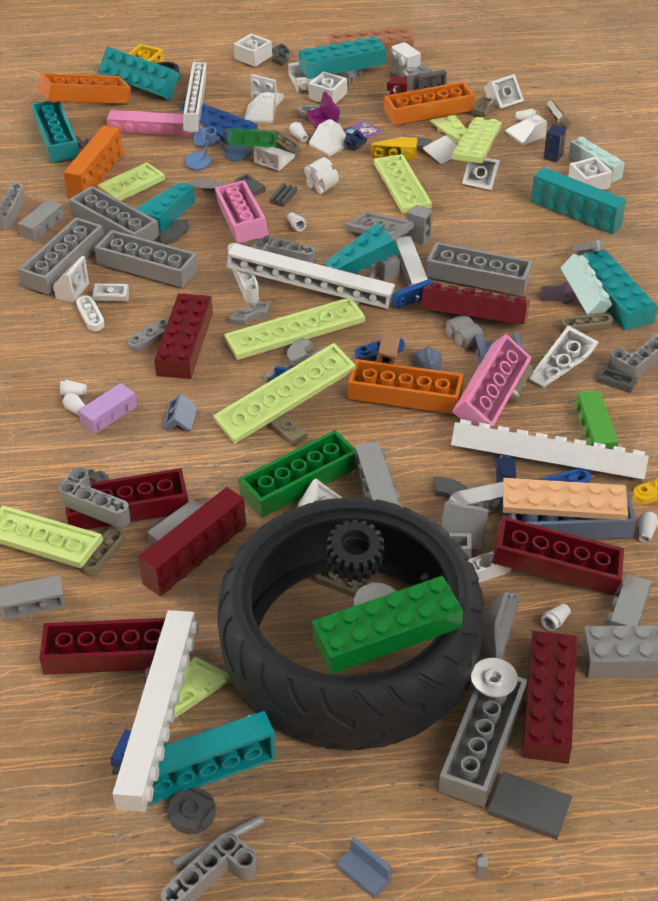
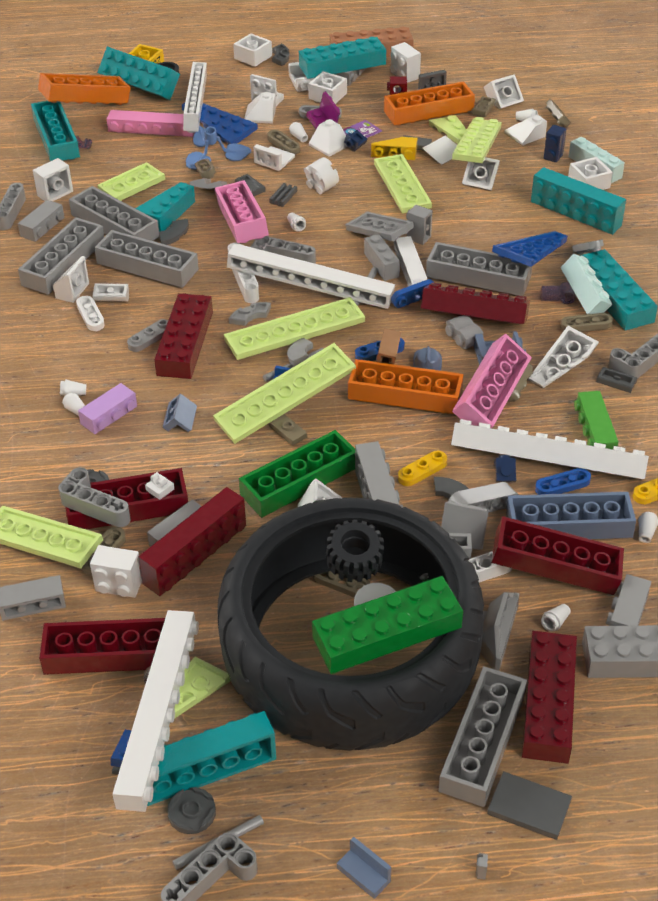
(53, 180): none -> white brick
(94, 161): orange brick -> none
(116, 571): none -> white brick
(159, 486): none -> white tile
(205, 168): none -> dark tan plate
(250, 137): green window -> none
(364, 251): teal wedge -> none
(413, 75): light grey brick -> none
(422, 468): none -> yellow plate
(494, 670): white dish -> none
(530, 249): none -> blue wing
(565, 499): light nougat plate -> none

